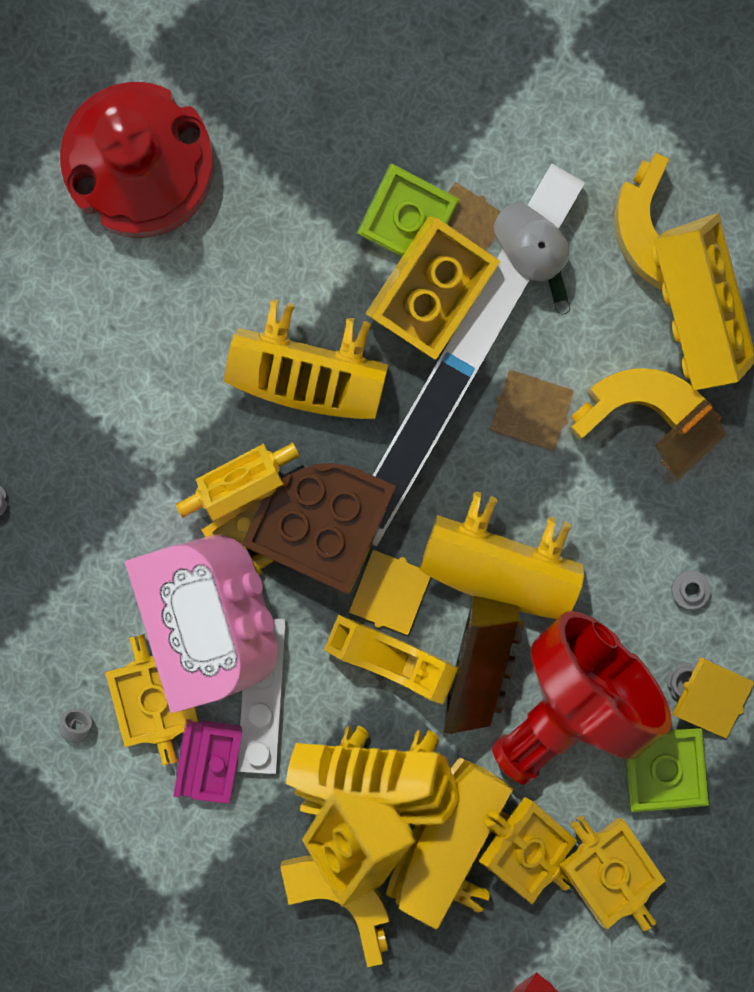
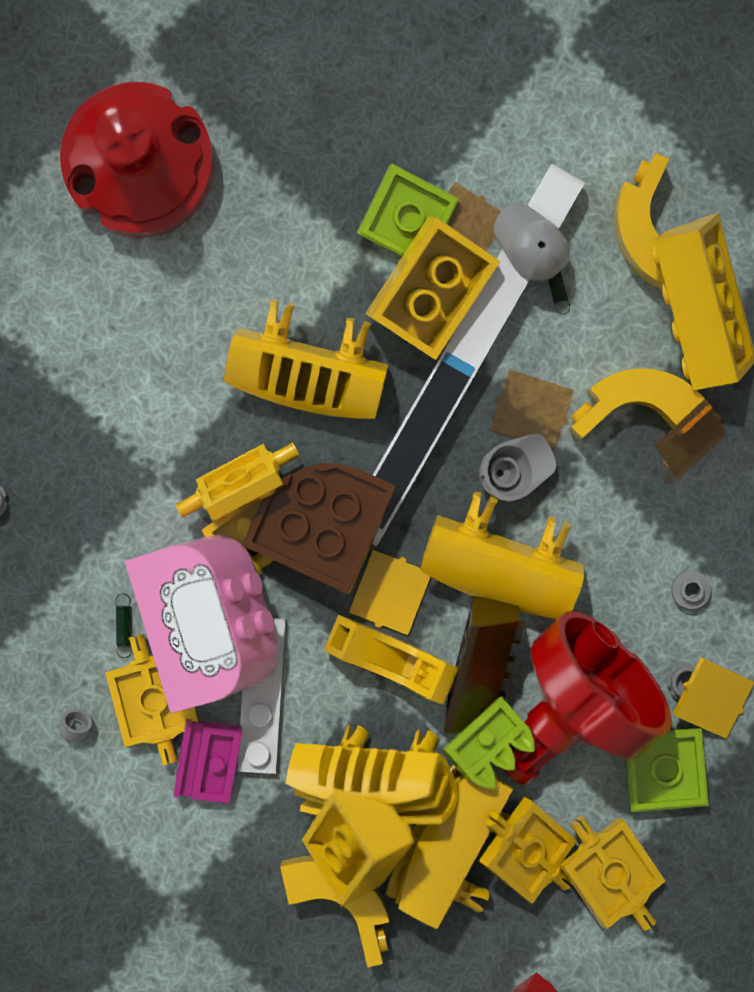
(123, 625): none -> dark green piece
(487, 741): none -> lime plate
(529, 462): none -> light grey cap

